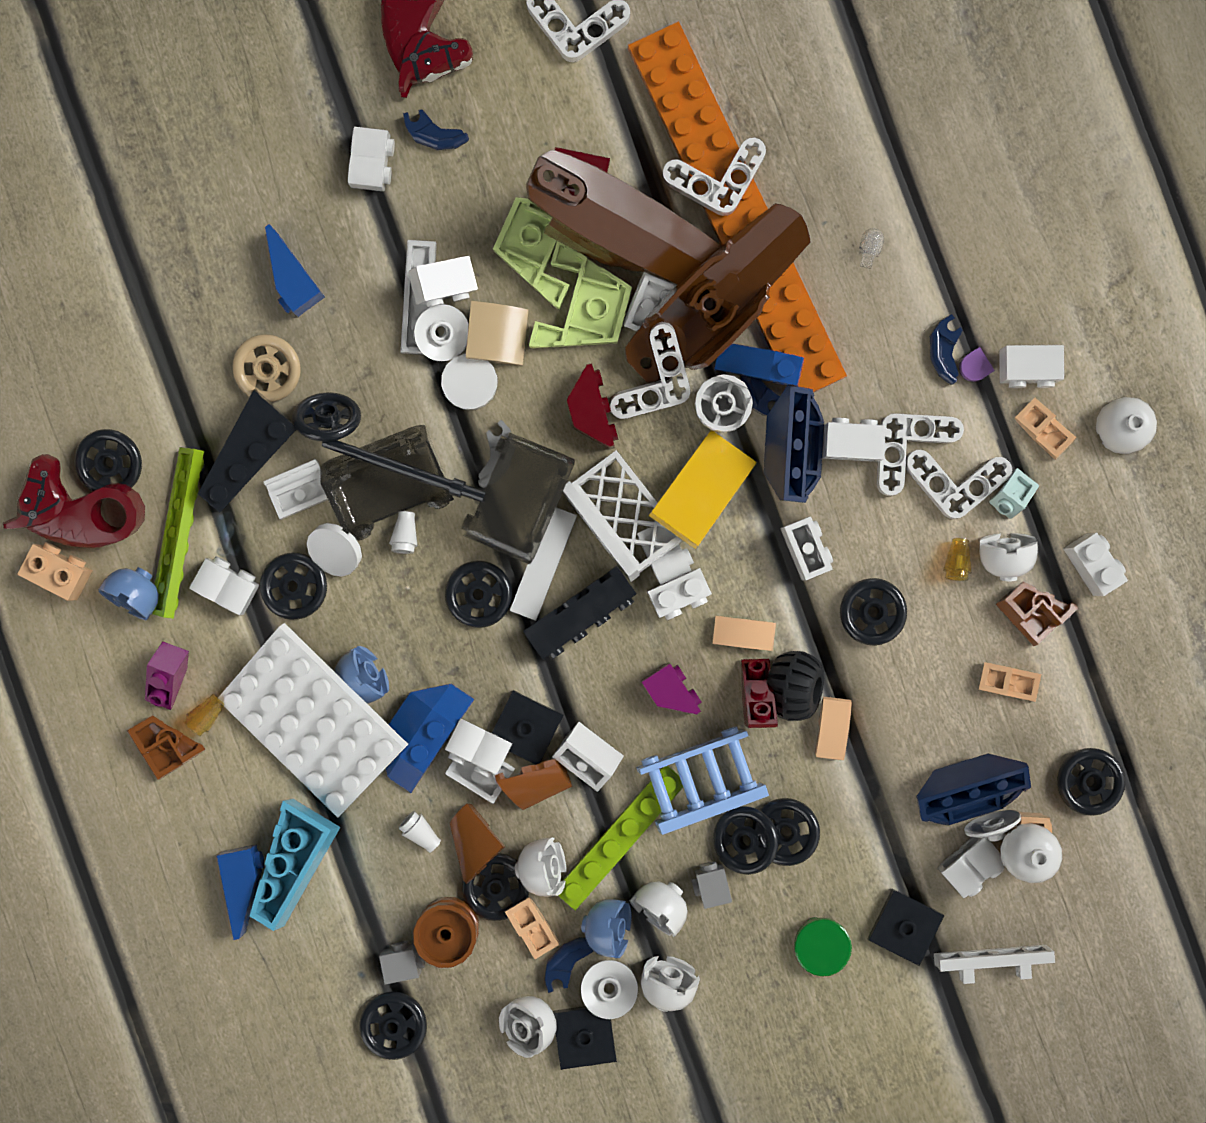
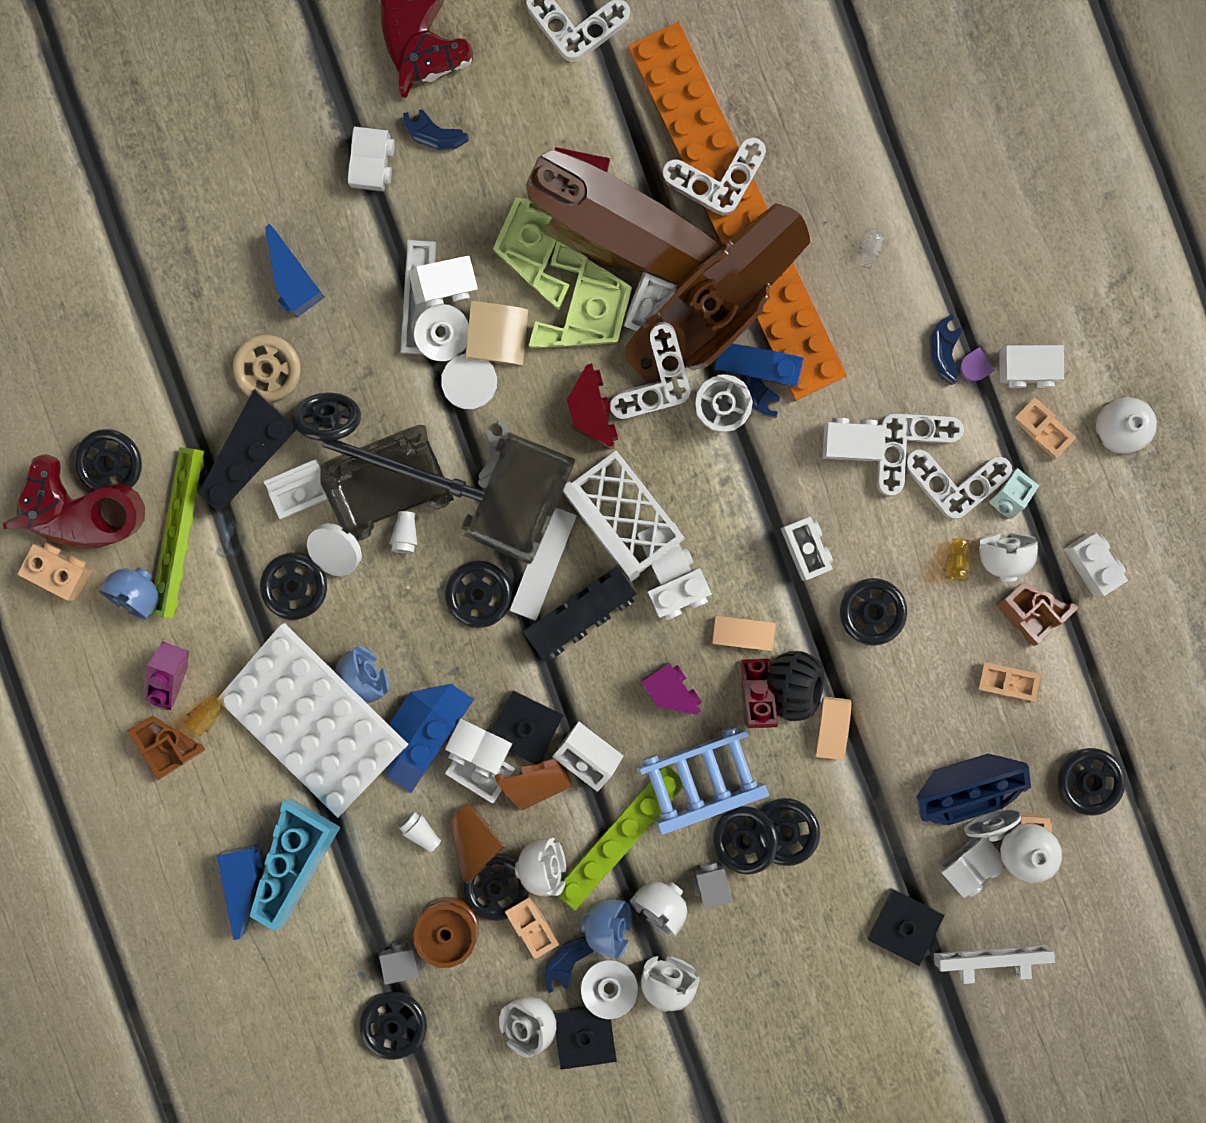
(224, 585): white brick -> none
(702, 489): yellow tile -> none
(794, 444): dark blue wedge -> none
(822, 946): green tile -> none

